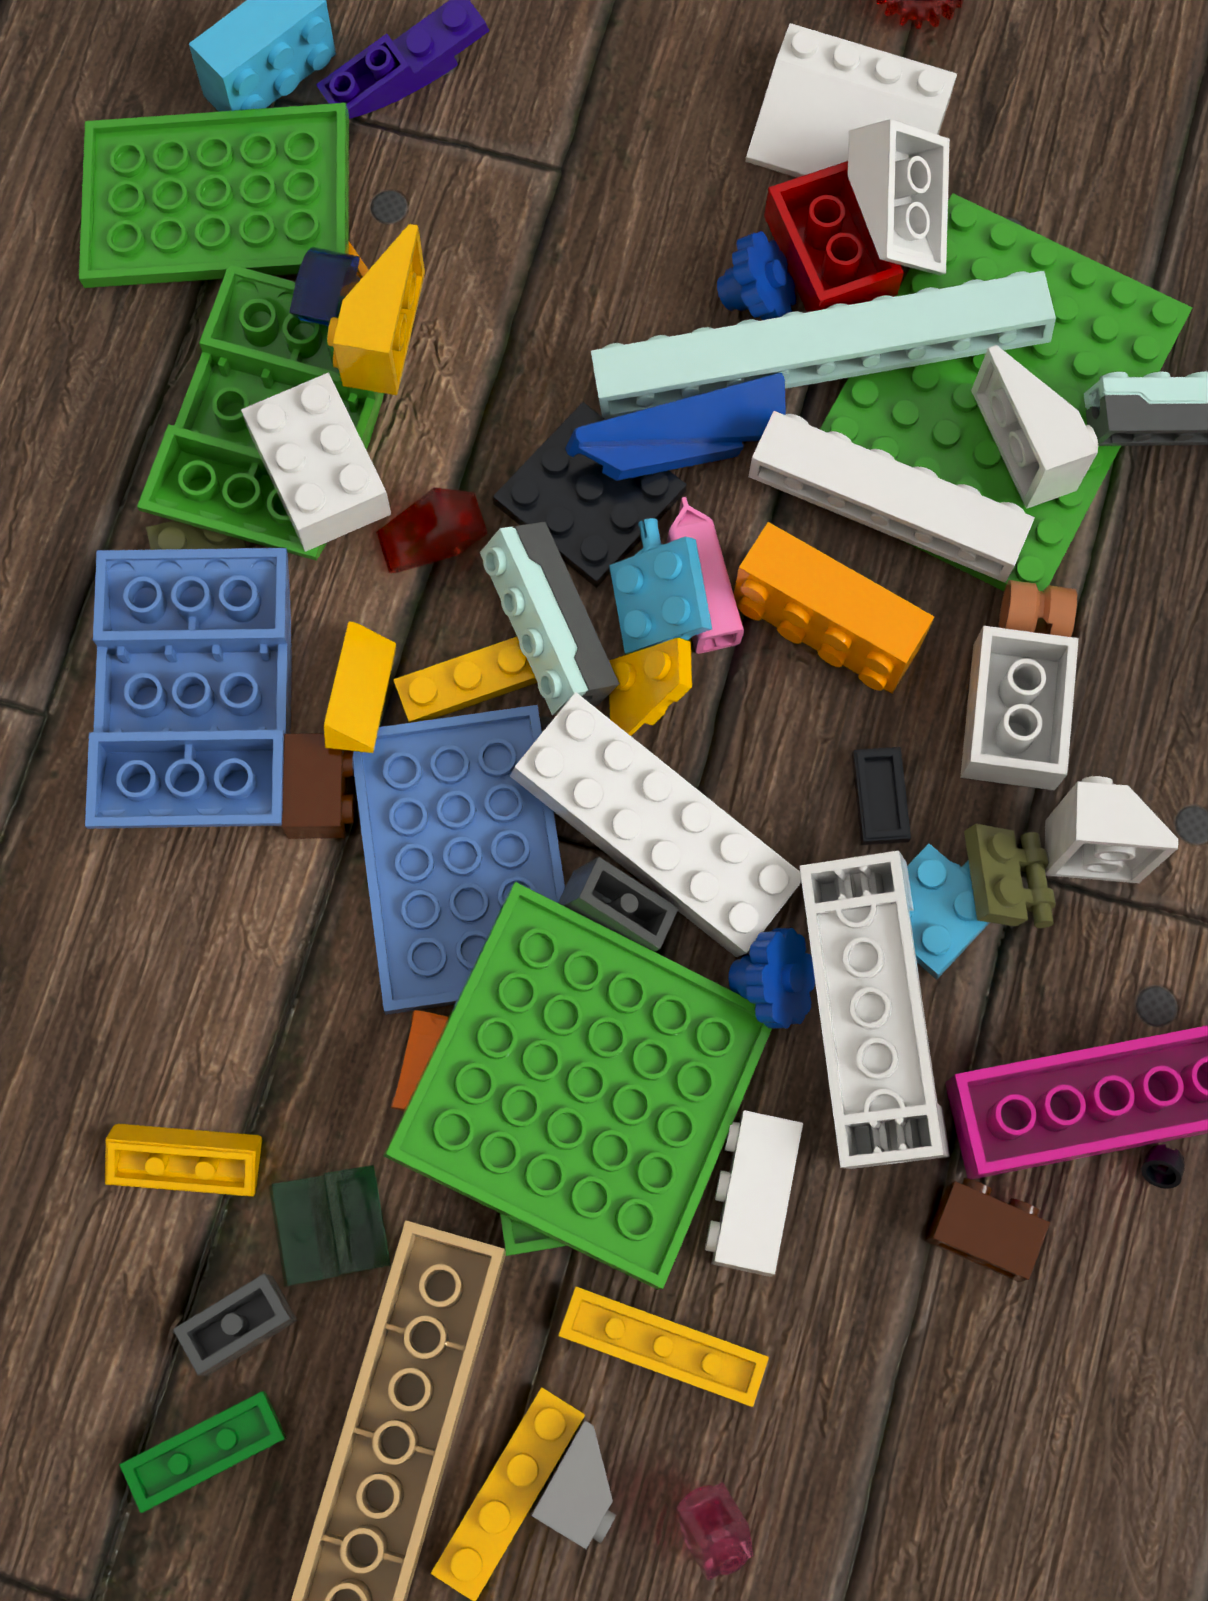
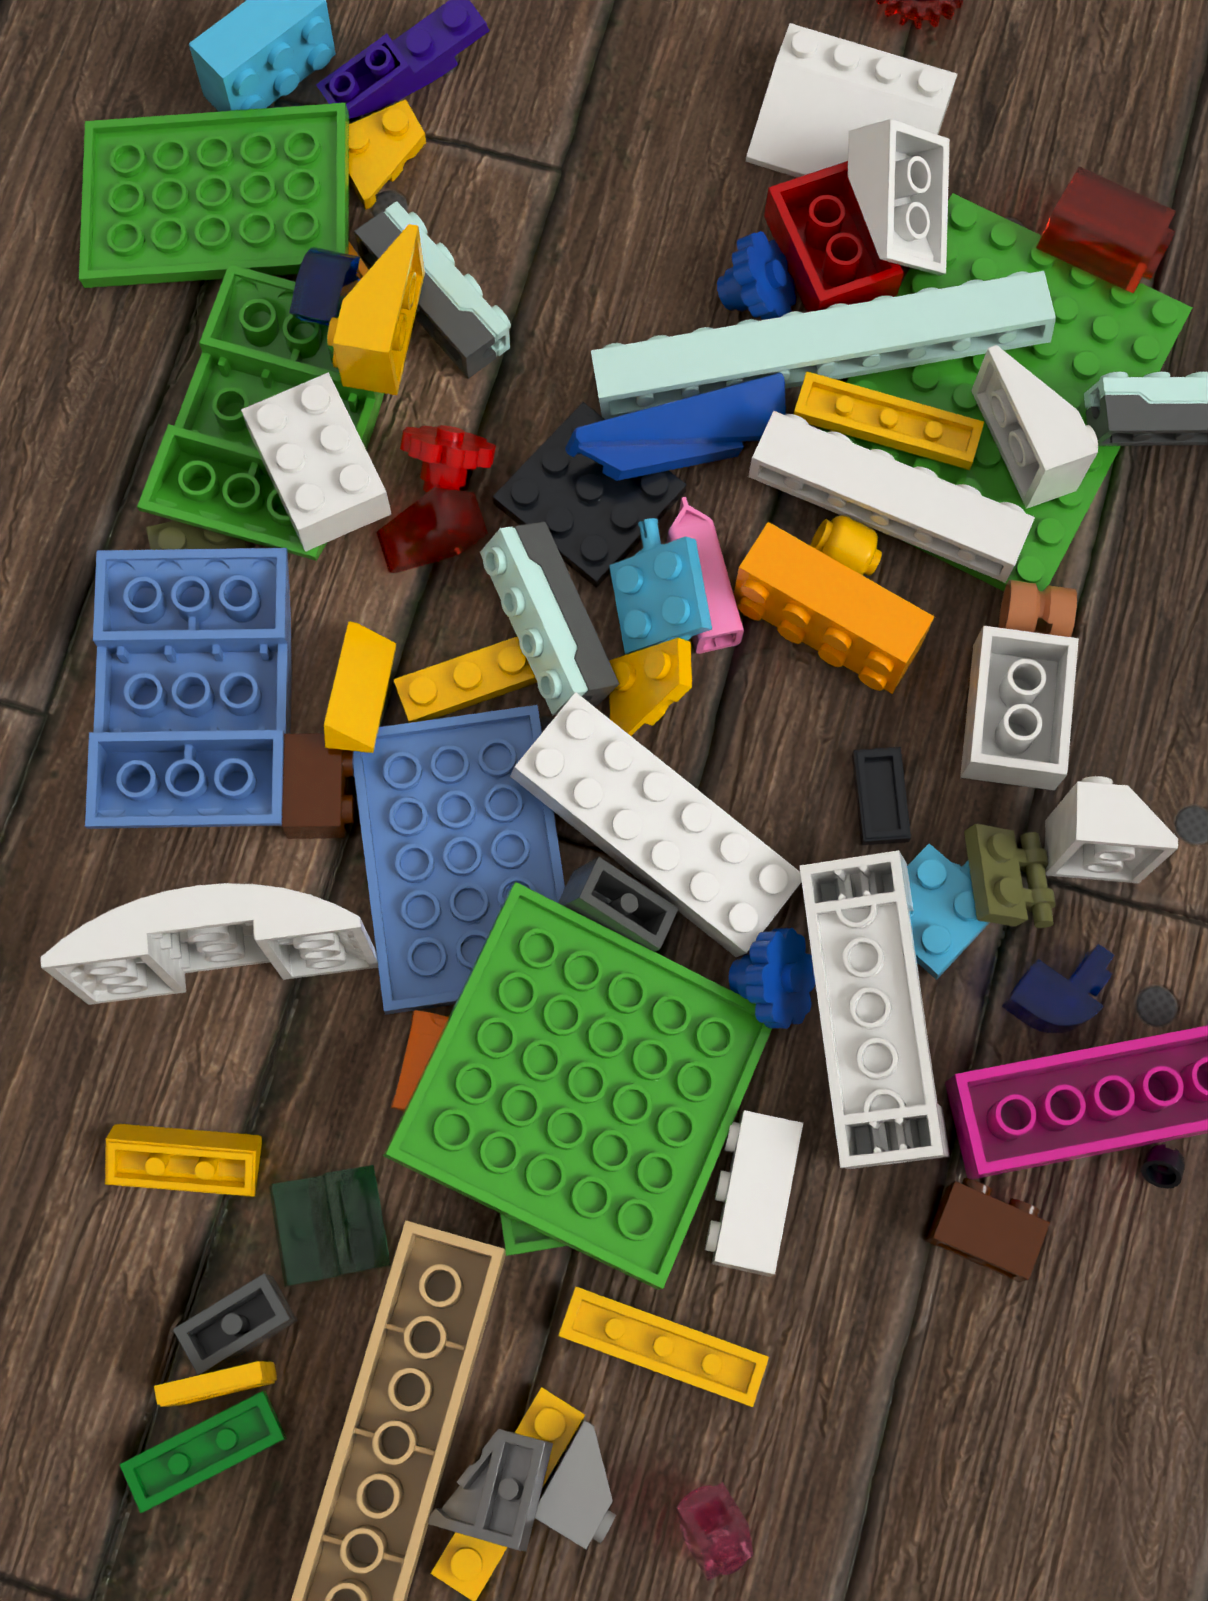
(197, 928): none -> white slope
(215, 1384): none -> yellow tile
(381, 147): none -> yellow wing
(446, 454): none -> red plant
(448, 303): none -> piece
(499, 1492): none -> flat silver wing
(848, 543): none -> yellow head
(889, 420): none -> yellow plate
(1057, 1004): none -> clear blue brick
(1108, 230): none -> clear red brick

